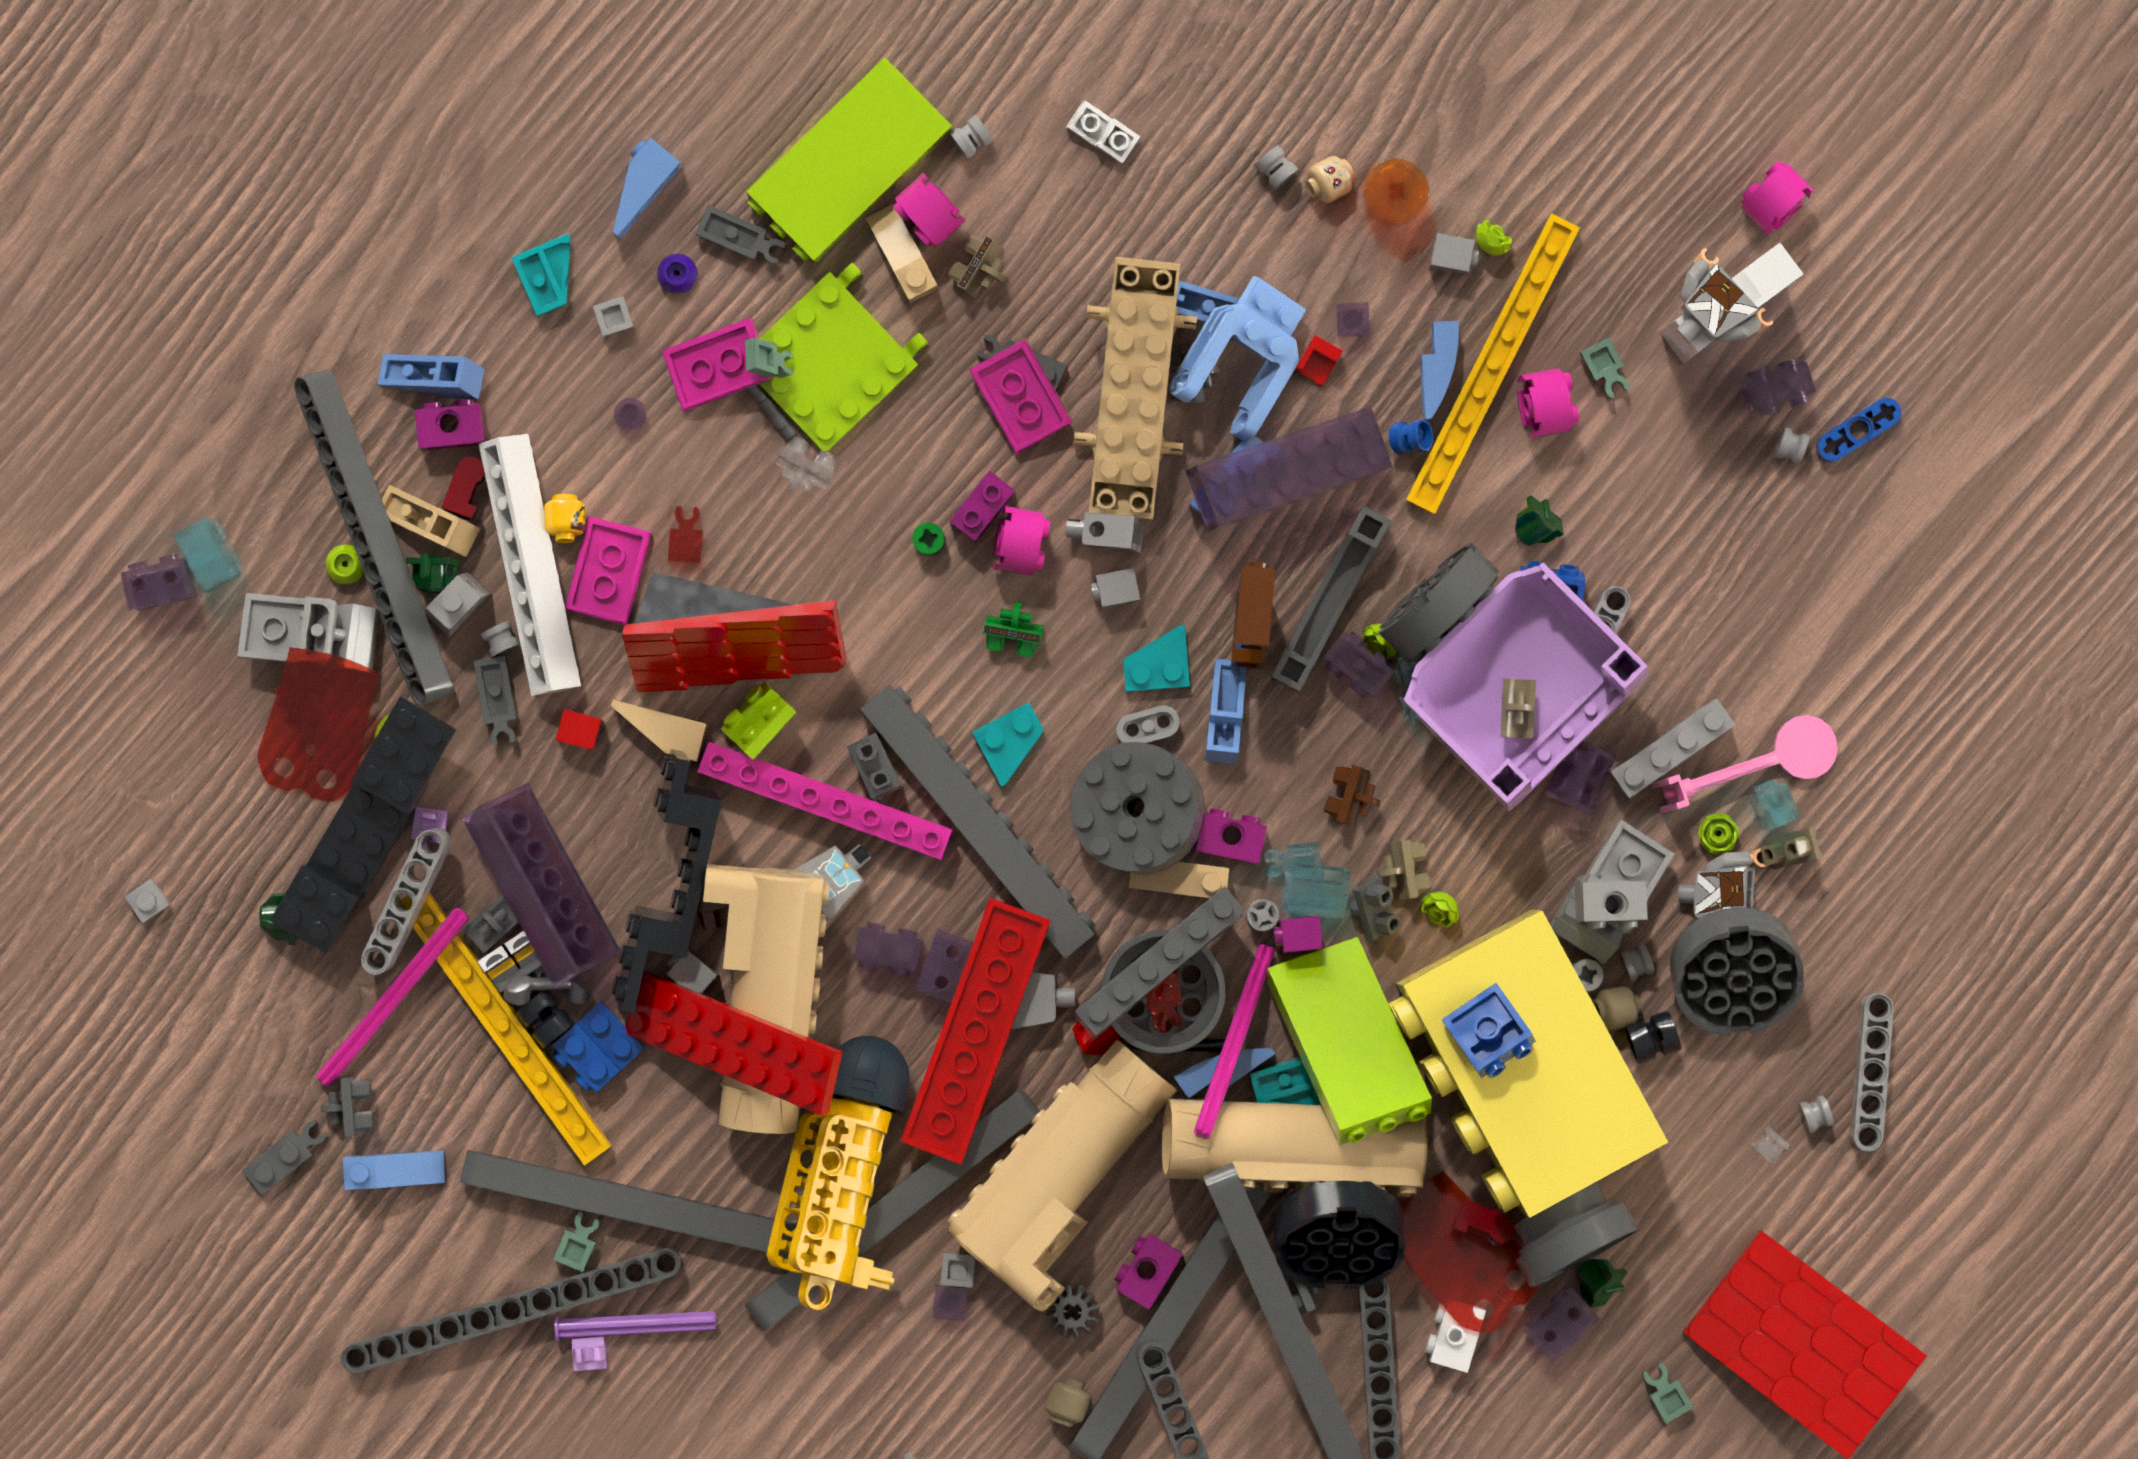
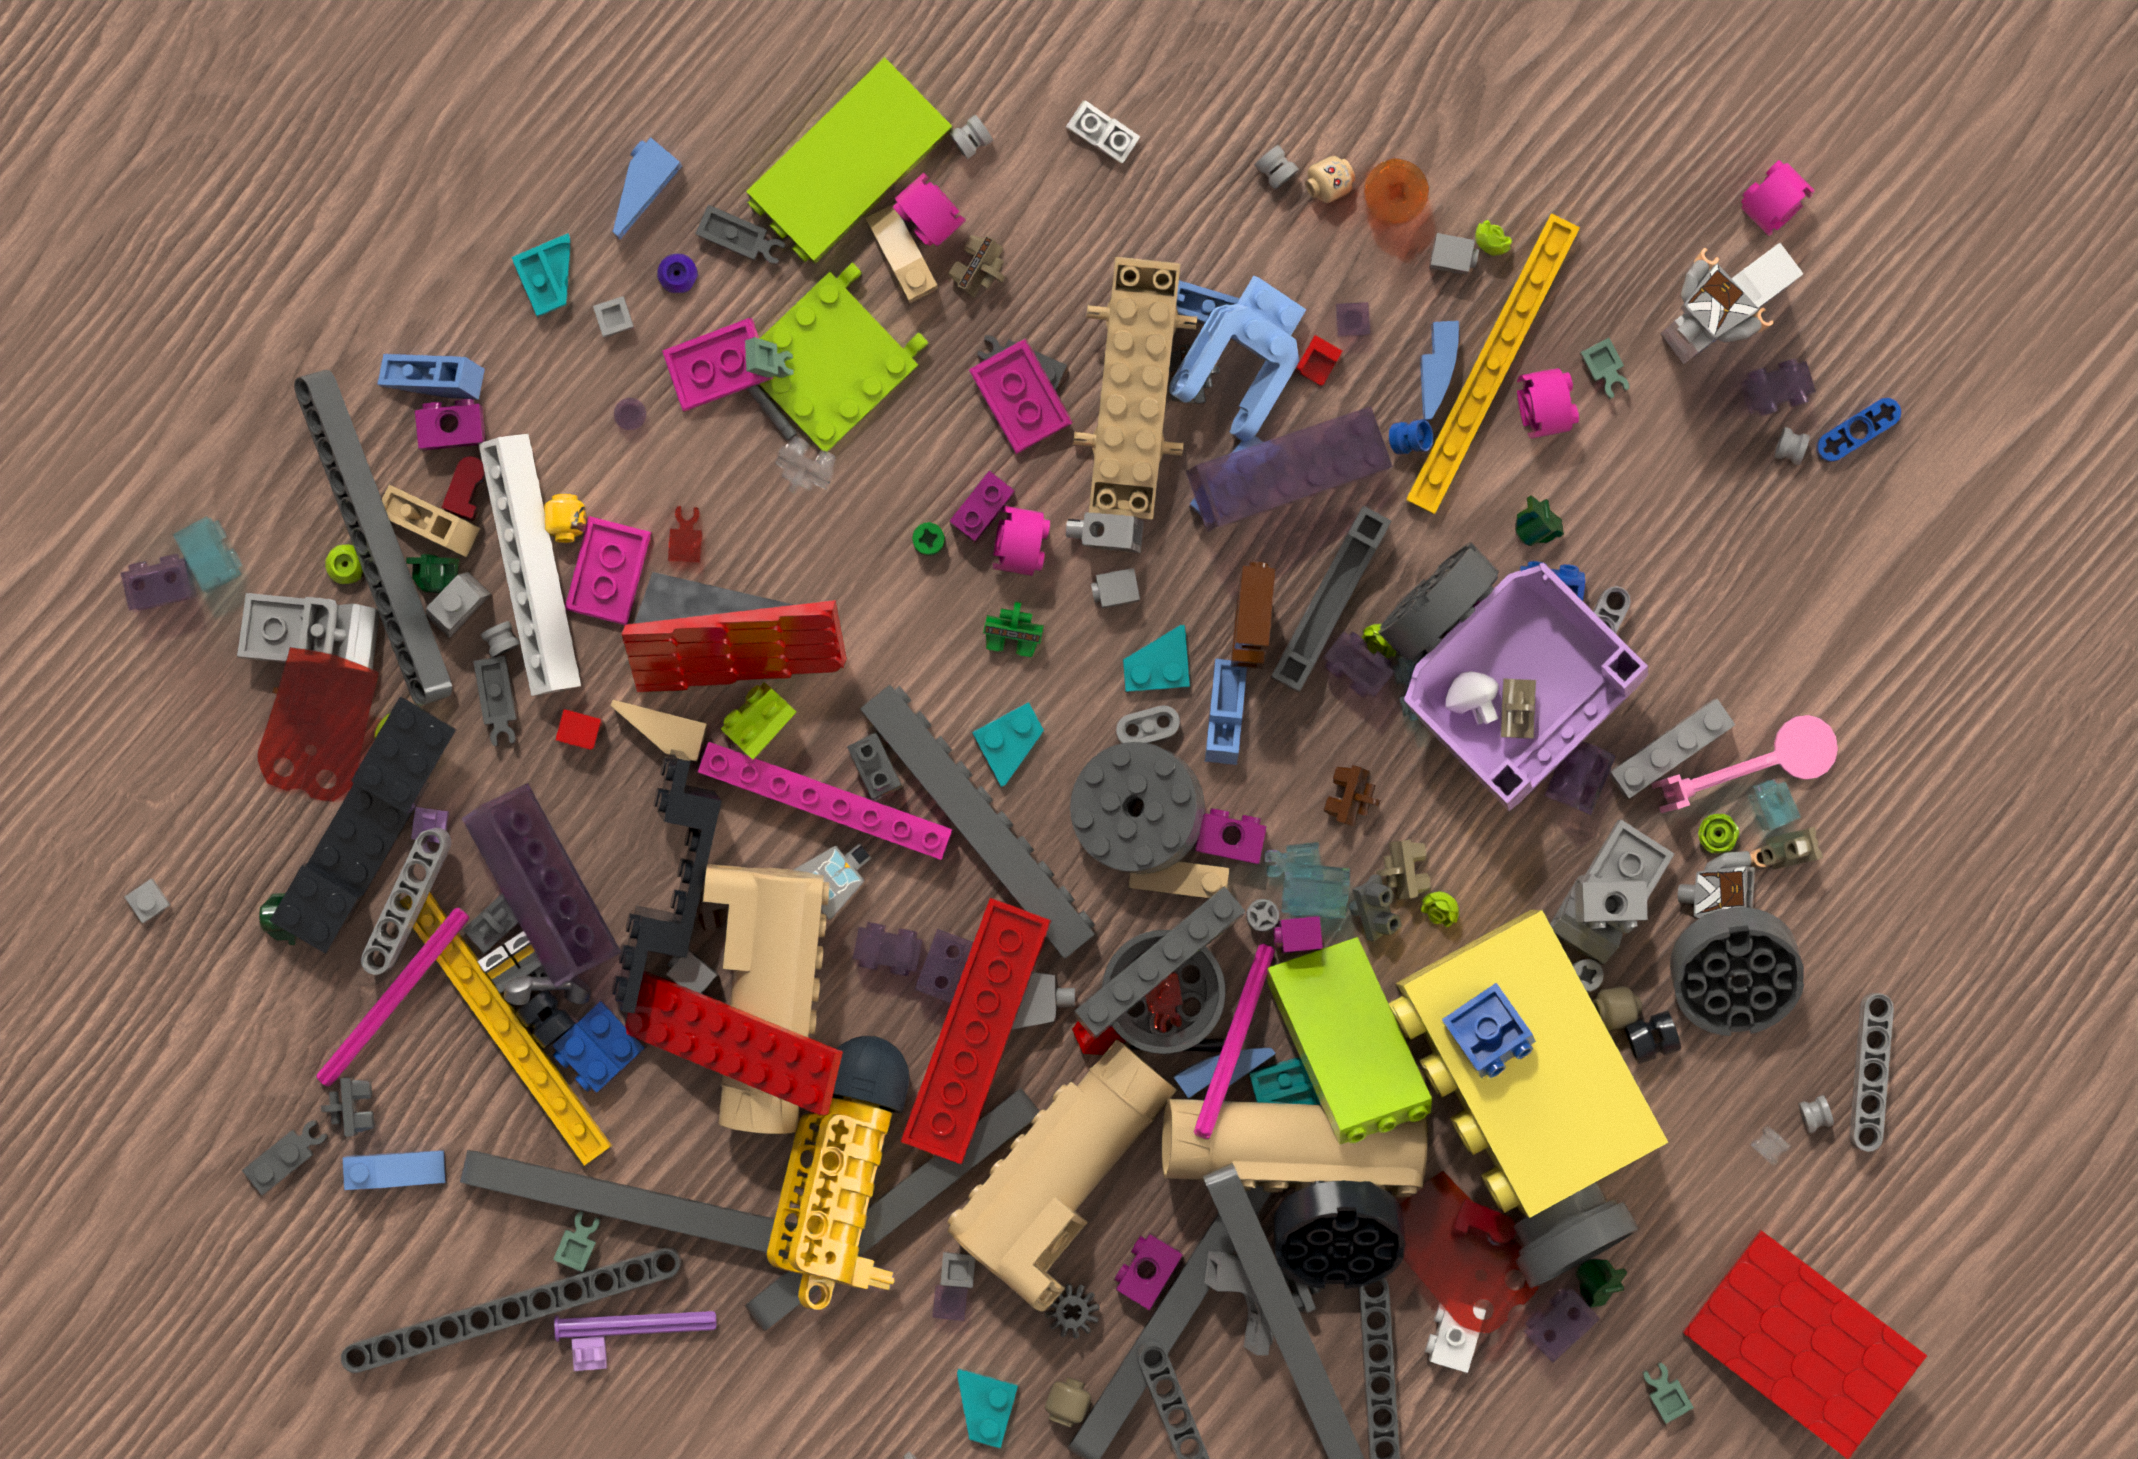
(986, 1406): none -> teal wing
(1227, 1273): none -> light grey arch
(1474, 693): none -> white piece
(1637, 962): light grey wheel -> none

